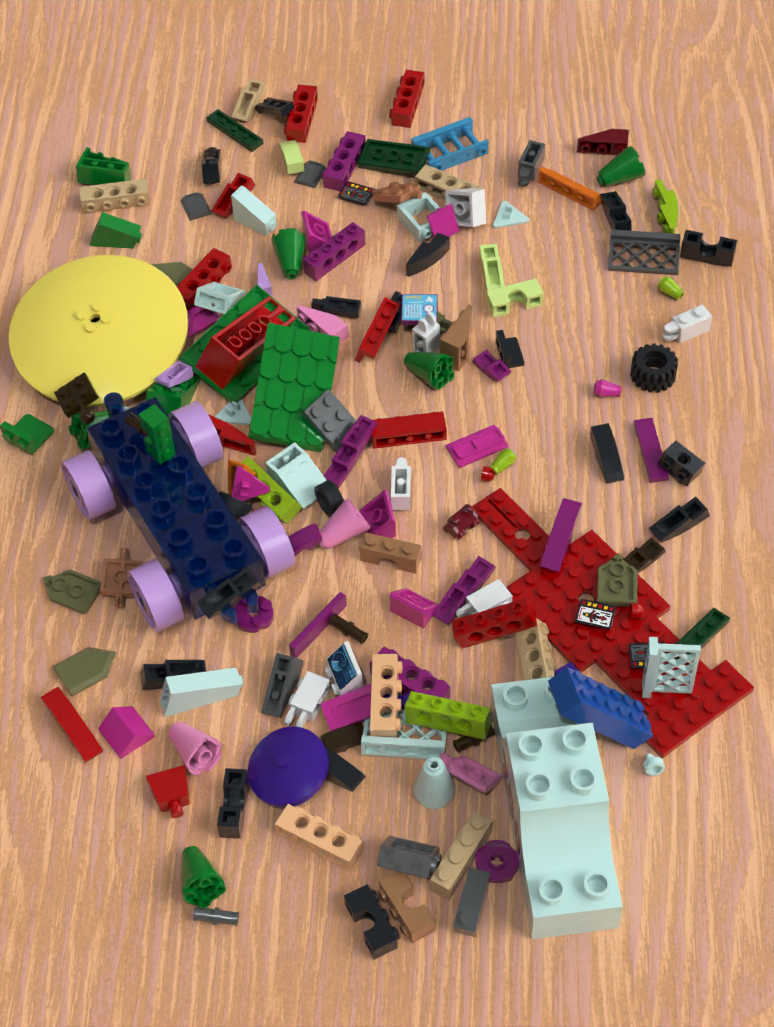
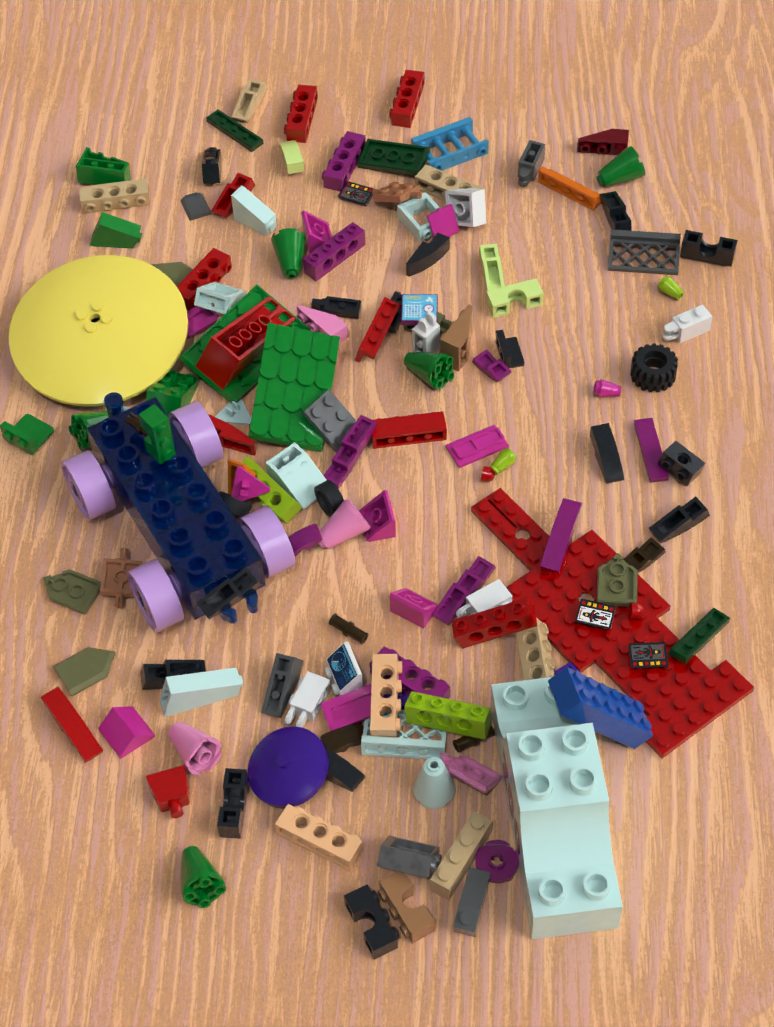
(76, 397): dark brown plate -> none
(176, 374): lavender slope -> none
(215, 916): dark grey pin -> none
(254, 624): magenta plate -> none
(262, 279): lavender slope -> none
(274, 106): black plate -> none
(311, 174): dark grey piece -> none
(317, 625): magenta tile -> none
(401, 485): white hinge -> none
(403, 553): medium nougat arch -> none
(461, 521): dark red piece -> none
(509, 216): light aqua piece -> none
(653, 765): light aqua tile -> none
(654, 667): light aqua fence -> none
(667, 207): lime slope -> none

